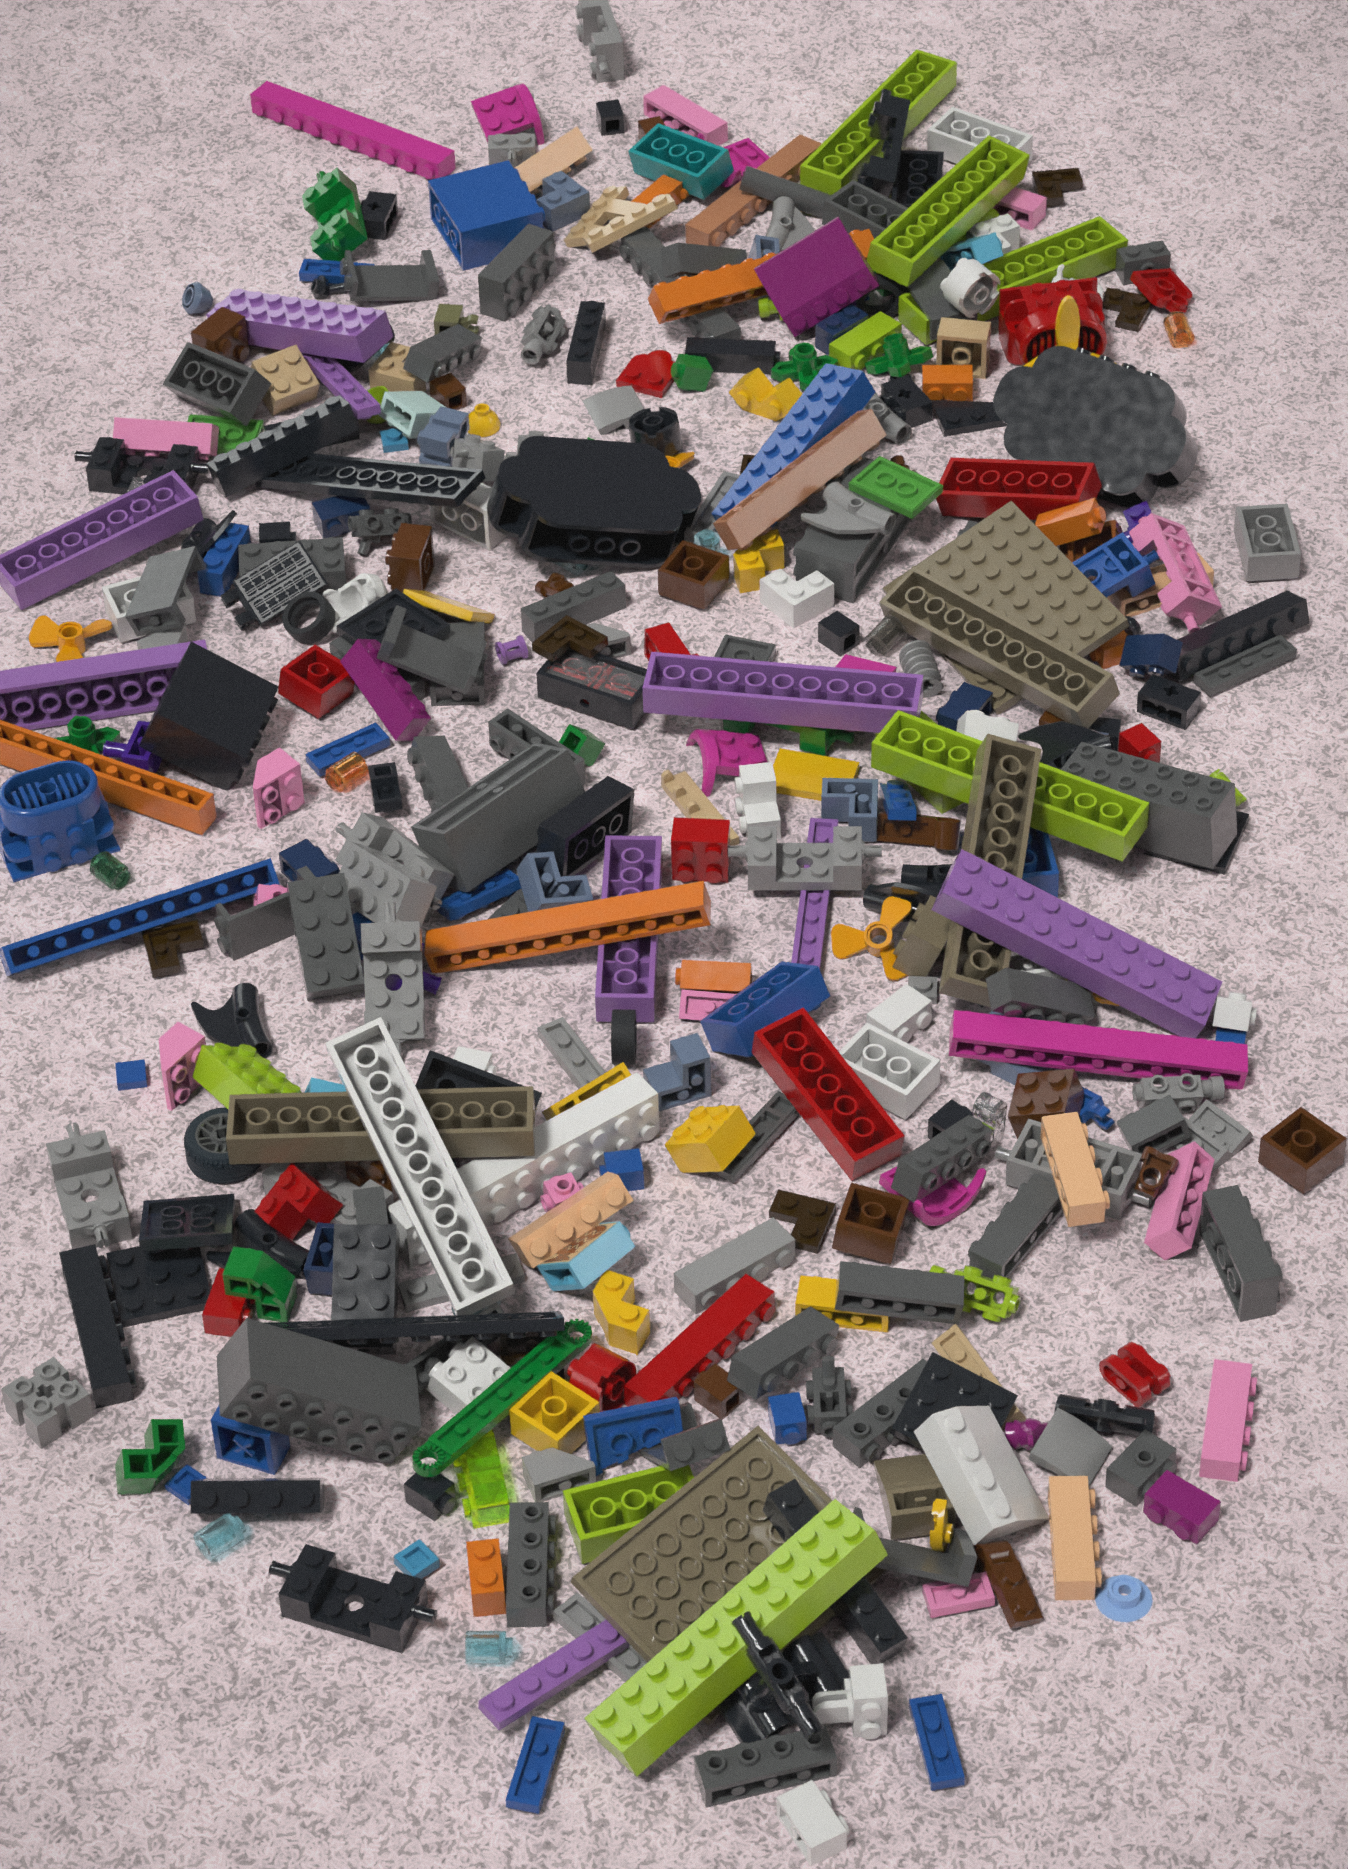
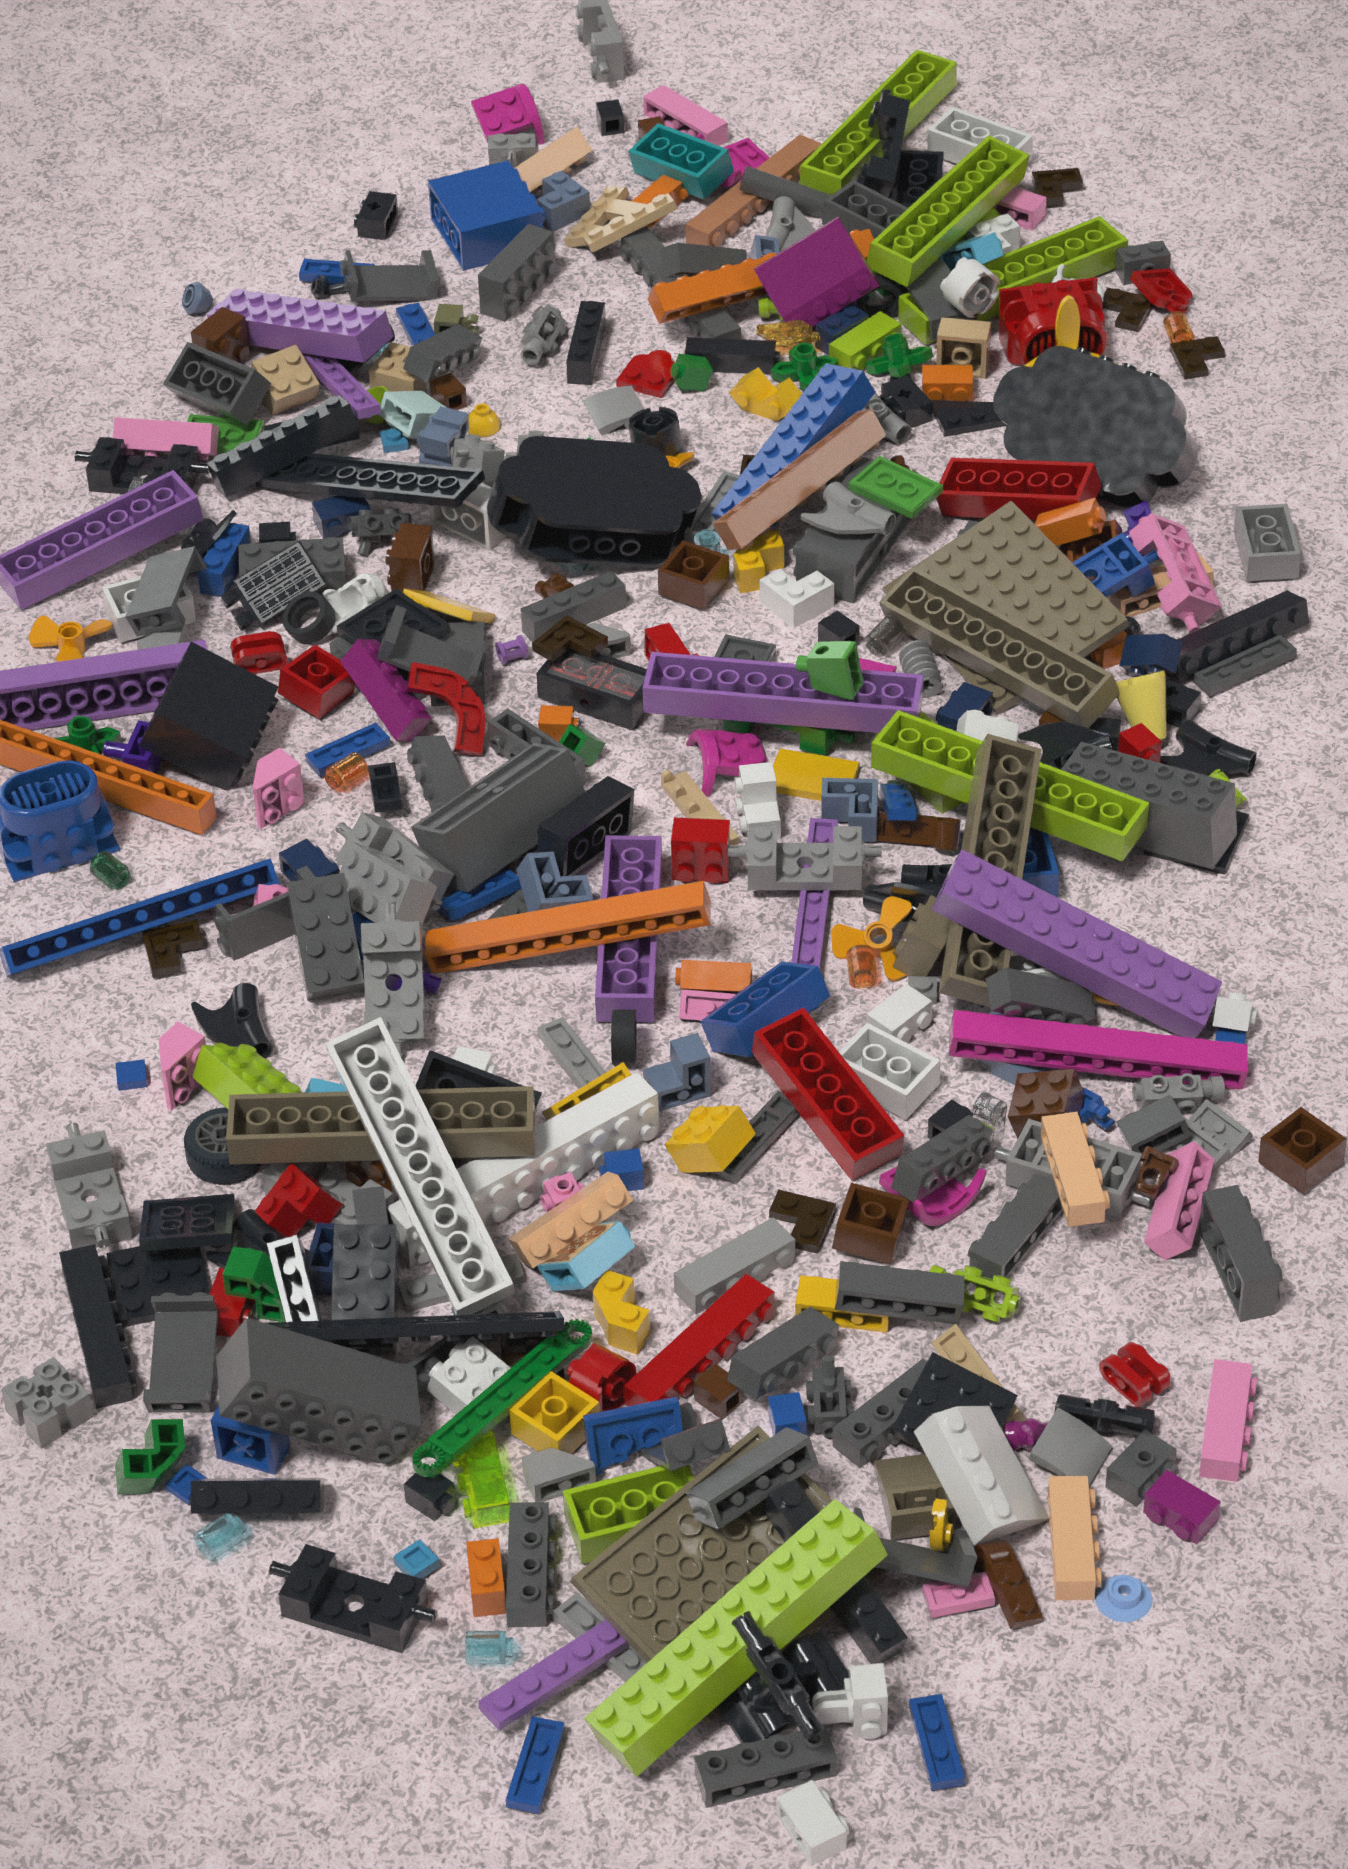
(182, 1353): none -> dark grey panel
(259, 652): none -> red brick
(294, 1280): none -> brick
(338, 214): green brick -> none
(352, 131): dark pink brick -> none
(414, 323): none -> blue plate
(461, 698): none -> red plate
(555, 720): none -> orange brick
(752, 1478): none -> dark grey brick
(788, 333): none -> clear yellow plate
(833, 668): none -> bright green torso
(861, 966): none -> clear orange brick
(1145, 701): none -> light yellow cone
(1191, 355): none -> dark brown plate
(1208, 752): none -> black pin

